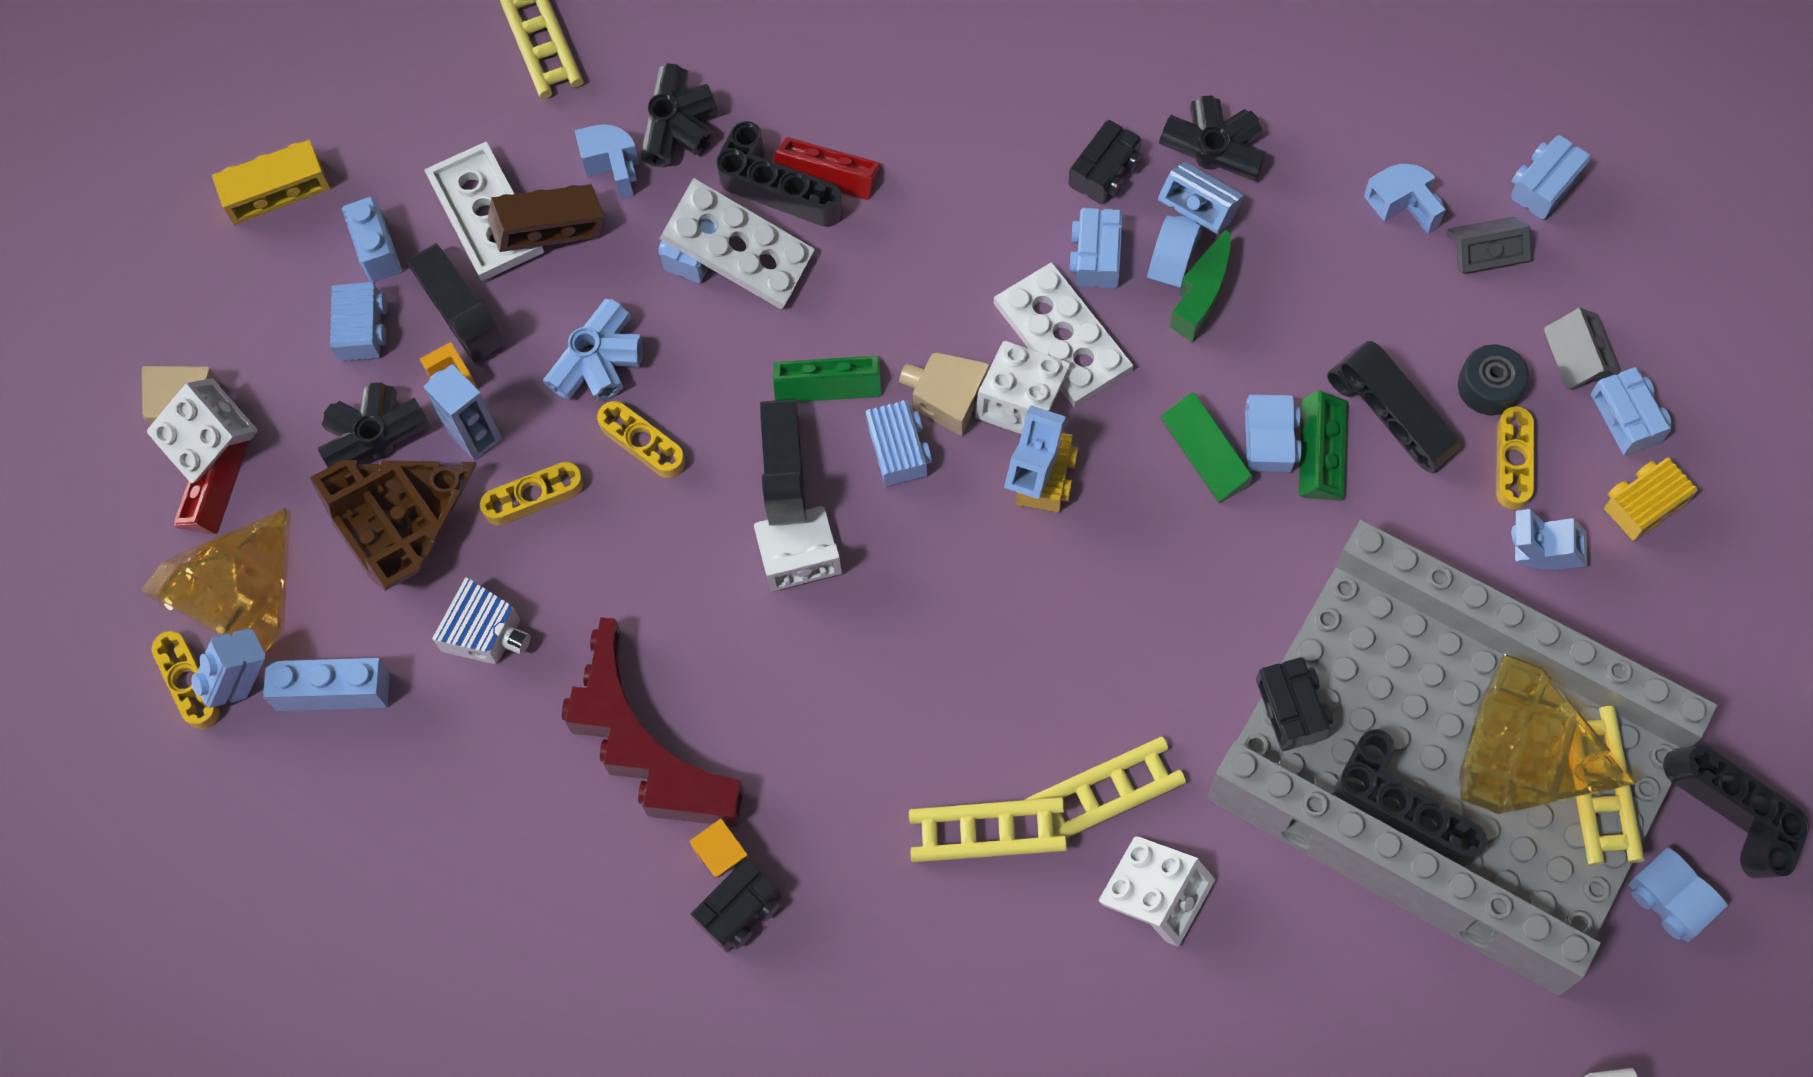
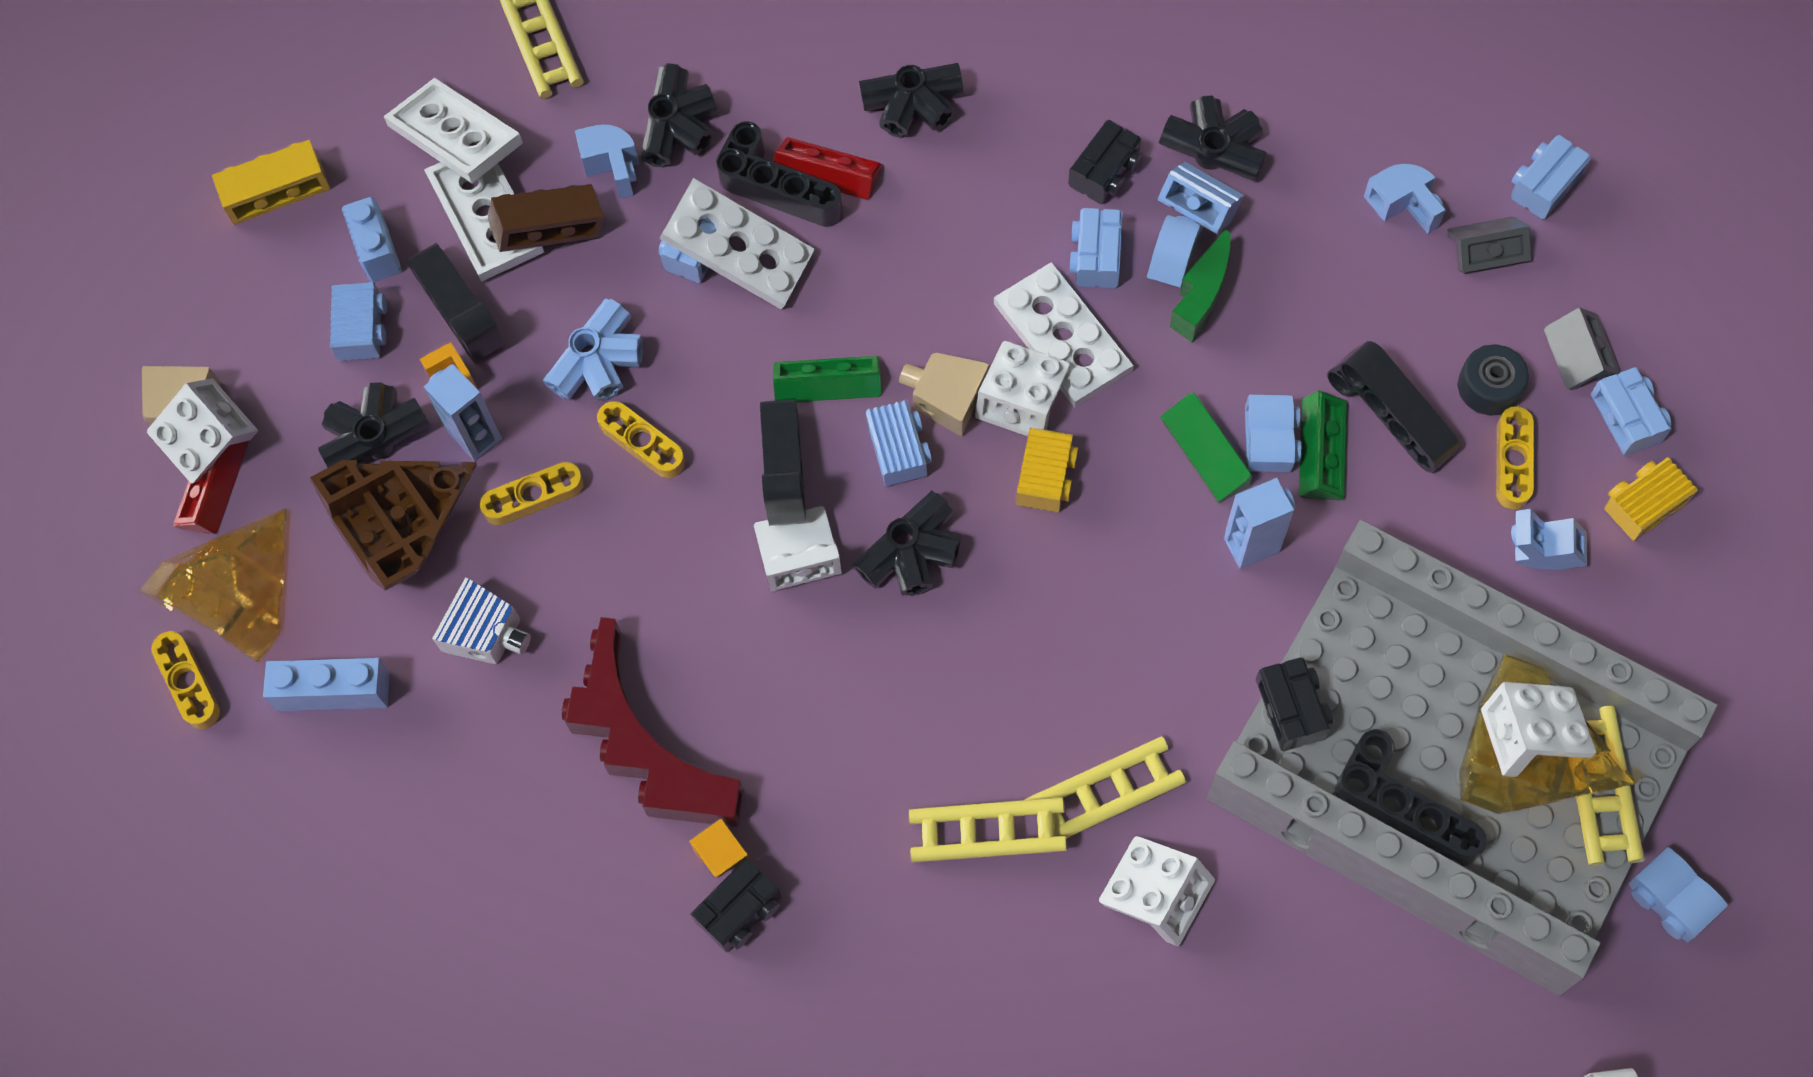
(228, 668): light blue brick -> none
(455, 112): none -> white plate
(904, 103): none -> black piece
(910, 559): none -> black piece
(1036, 452): light blue brick -> none
(1259, 522): none -> light blue brick
(1533, 722): none -> white bracket
(1772, 822): black beam -> none

